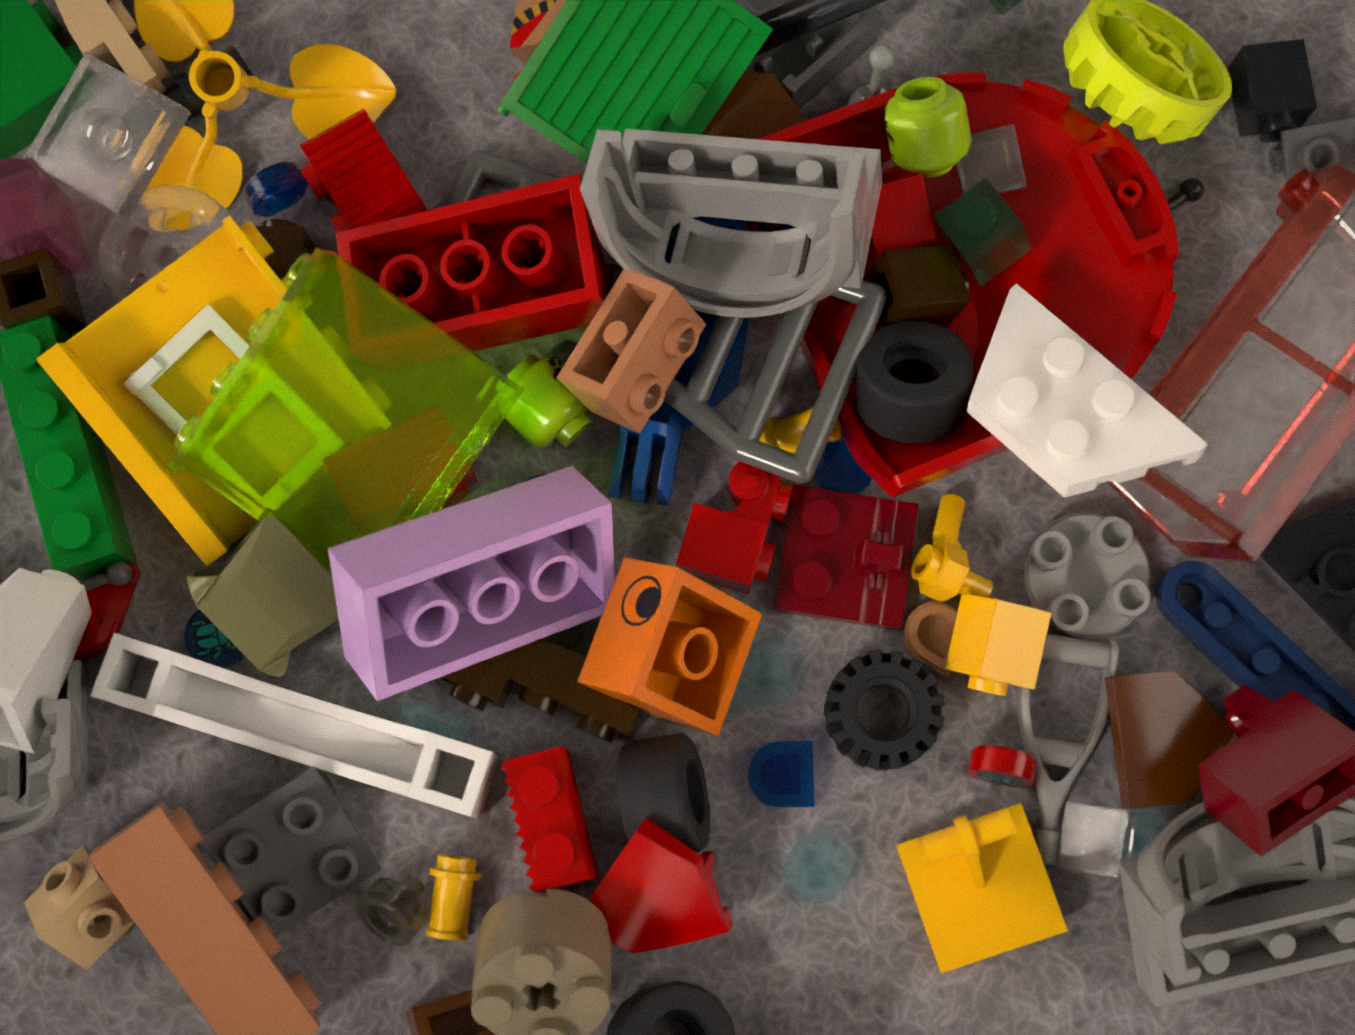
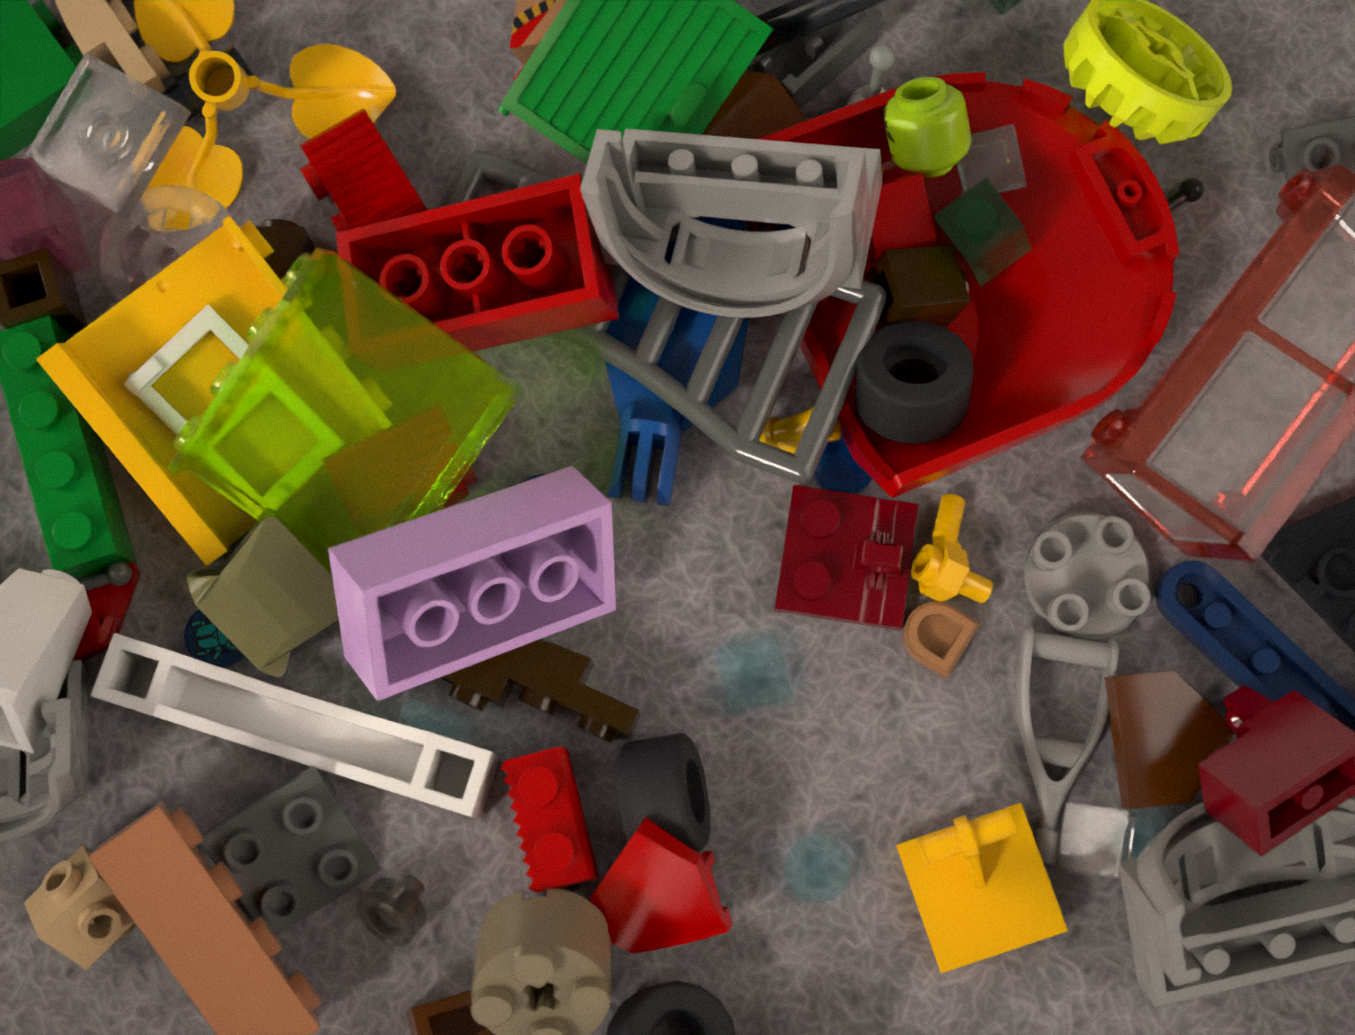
(275, 189): clear blue tile -> none
(452, 896): yellow pin -> none
(546, 406): lime head -> none
(632, 350): nougat brick -> none
(670, 646): orange brick -> none
(731, 545): red brick -> none
(783, 774): clear blue tile -> none
(921, 699): black tyre -> none
(997, 643): yellow brick -> none
(1002, 766): red tile -> none
(1070, 406): white wing -> none
(1271, 88): black brick -> none

